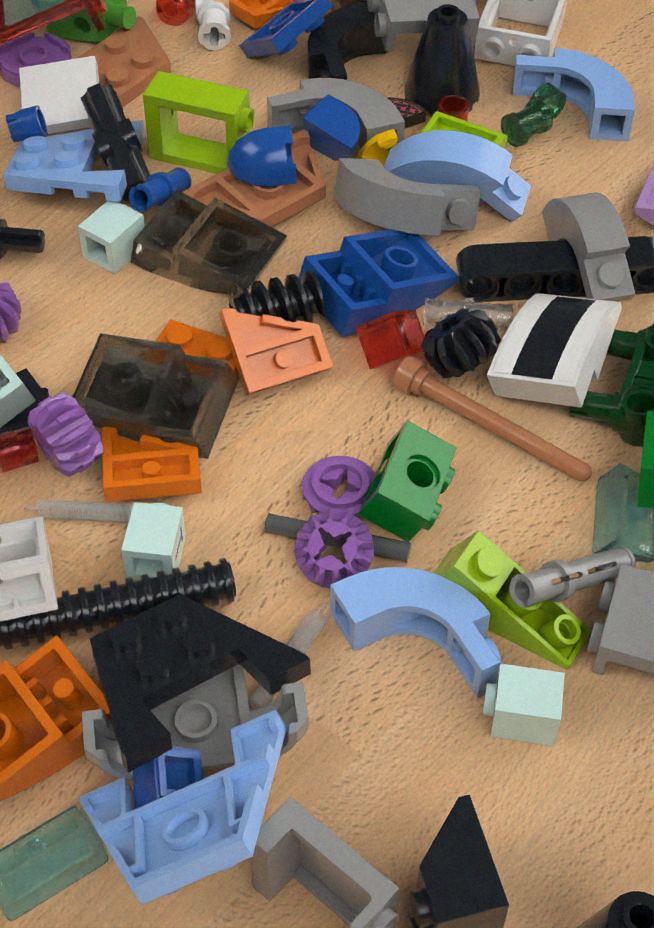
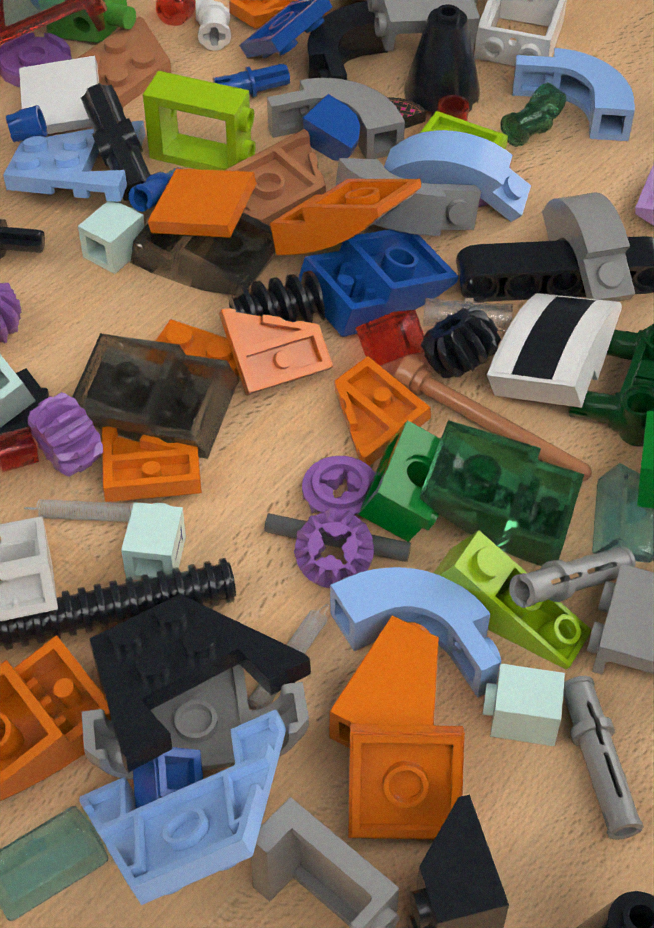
(202, 202): none -> orange tile
(257, 79): none -> blue axle
(264, 157): blue brick -> none
(339, 214): none -> orange slope
(376, 407): none -> orange wing
(379, 146): yellow tile -> none
(391, 683): none -> orange slope
(403, 779): none -> orange tile
(502, 491): none -> clear green slope
(594, 735): none -> light grey pin

